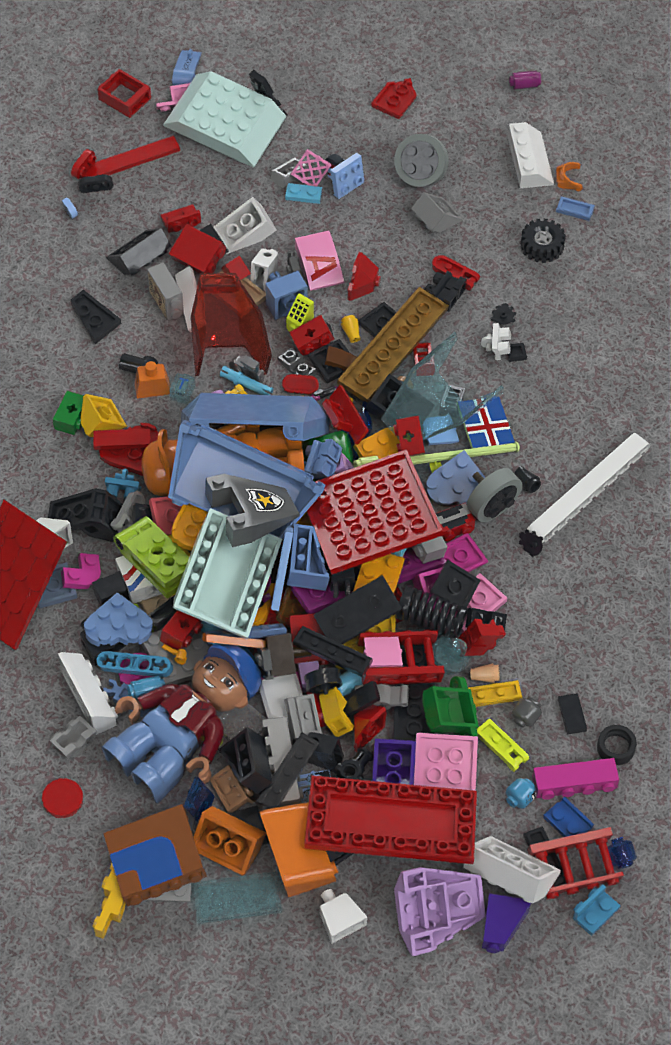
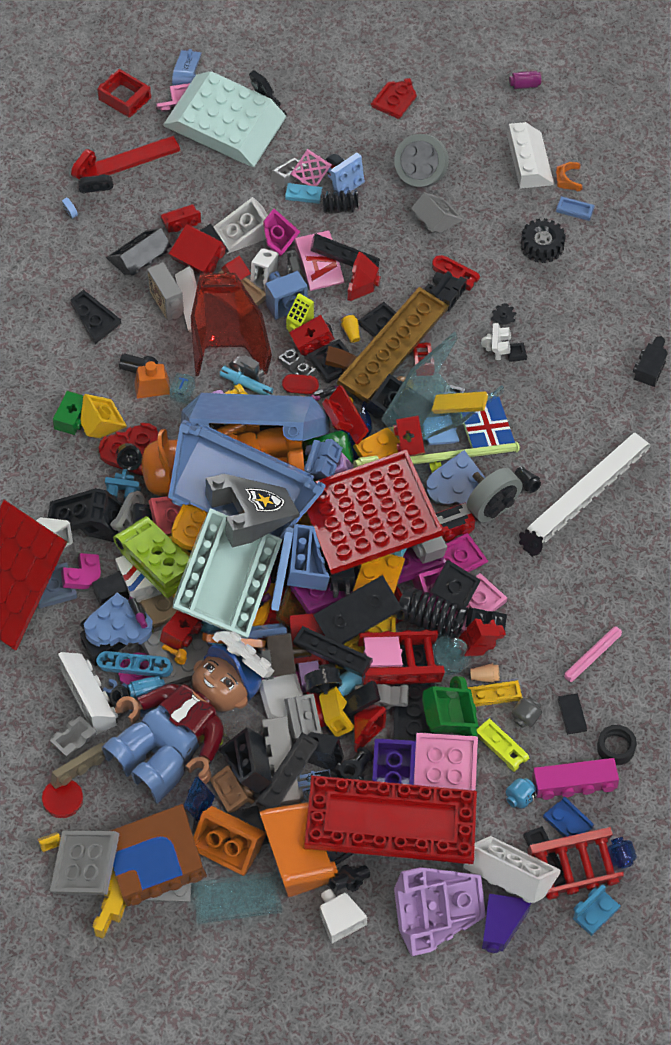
(49, 842): none -> yellow slope
(77, 766): none -> dark tan plate
(84, 862): none -> light grey plate
(117, 692): none -> black plate
(121, 439): red tile -> none
(128, 456): none -> black piece
(139, 613): none -> piece
(163, 614): black tile -> none
(237, 647): none -> white wing
(279, 232): none -> dark pink slope
(338, 251): none -> black tile
(340, 201): none -> black piece
(349, 878): none -> black axle
(460, 402): none -> yellow tile
(592, 654): none -> bright pink axle
(651, 362): none -> black hinge

